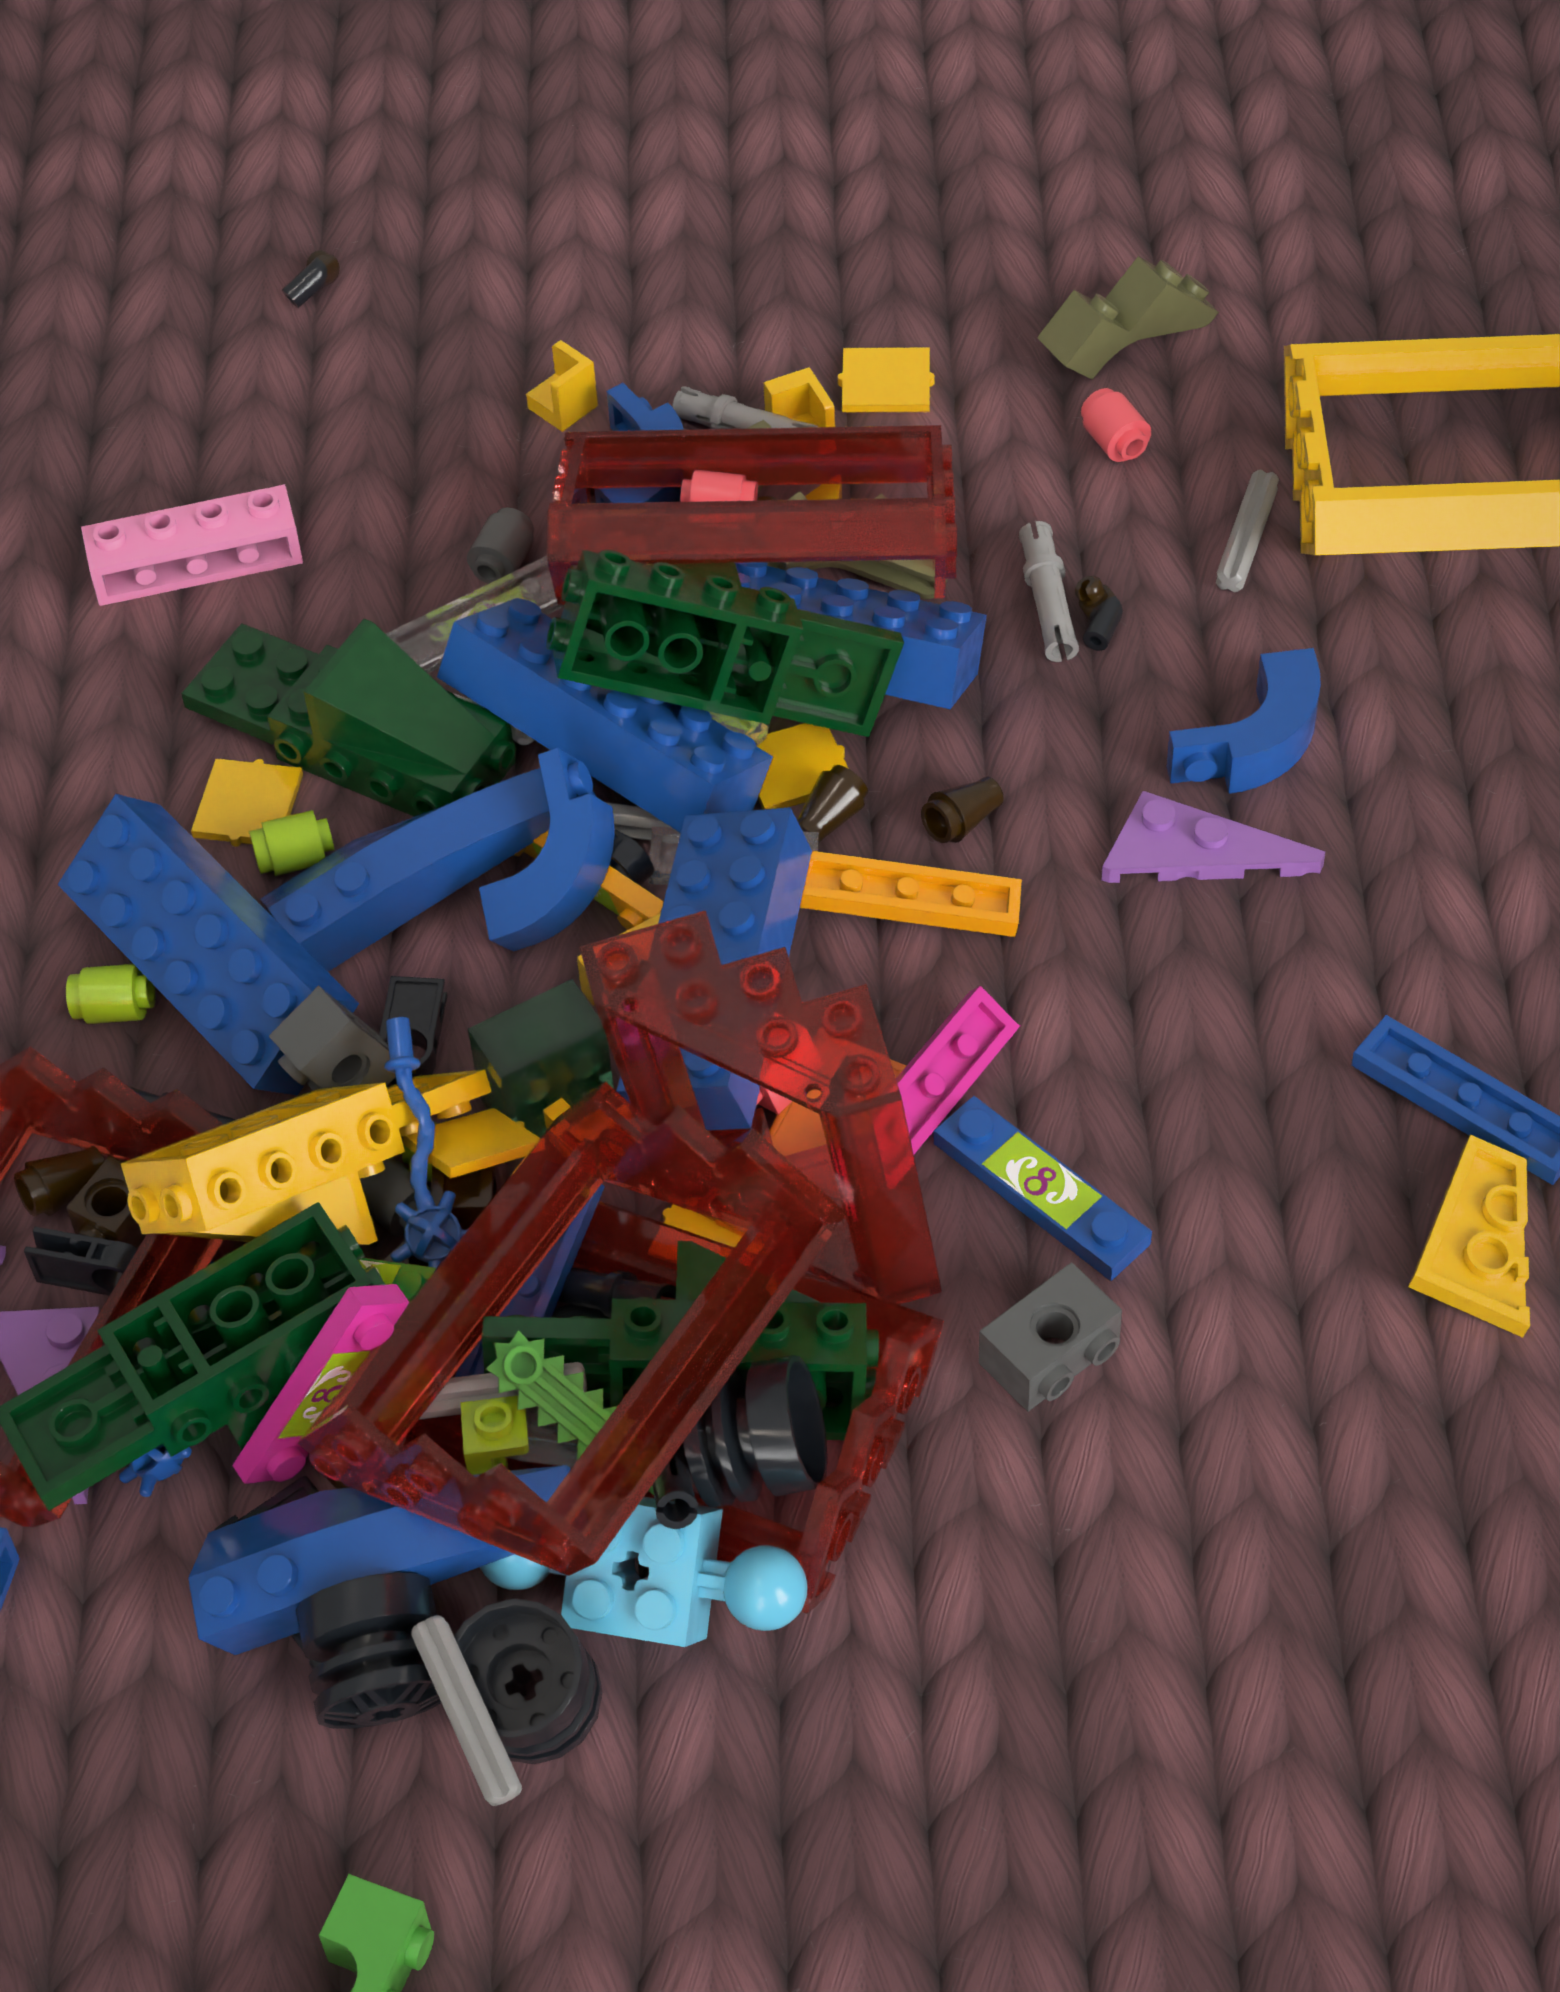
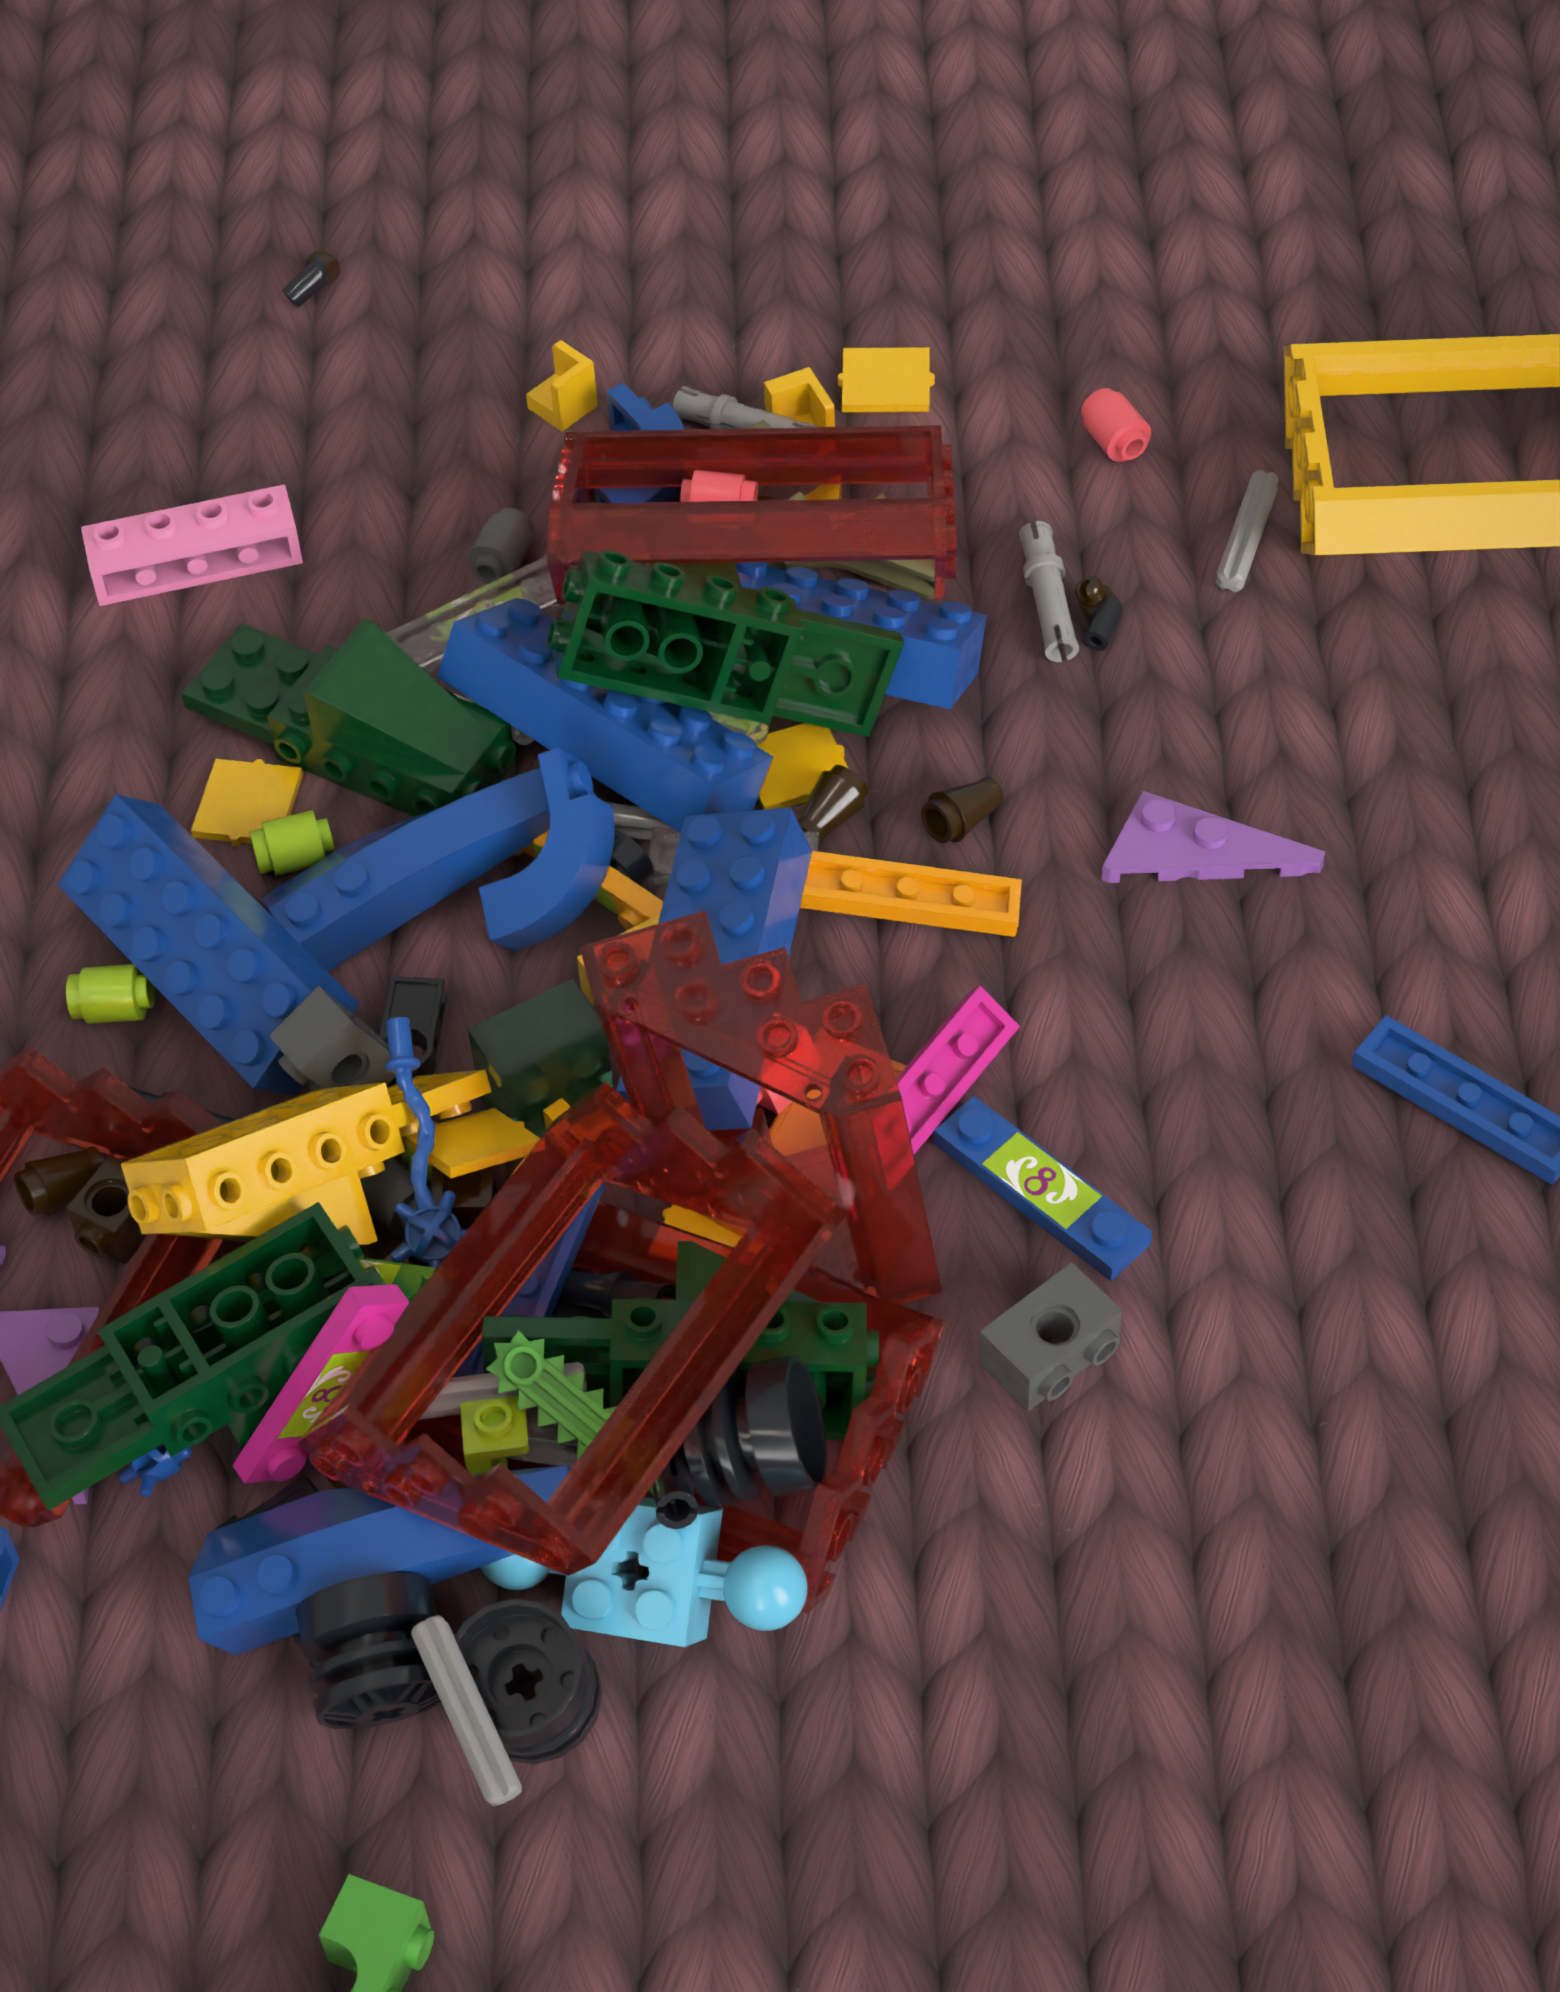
(78, 1260): black piece -> none
(1142, 305): olive arch -> none
(1263, 743): blue arch -> none
(1478, 1240): yellow wing -> none

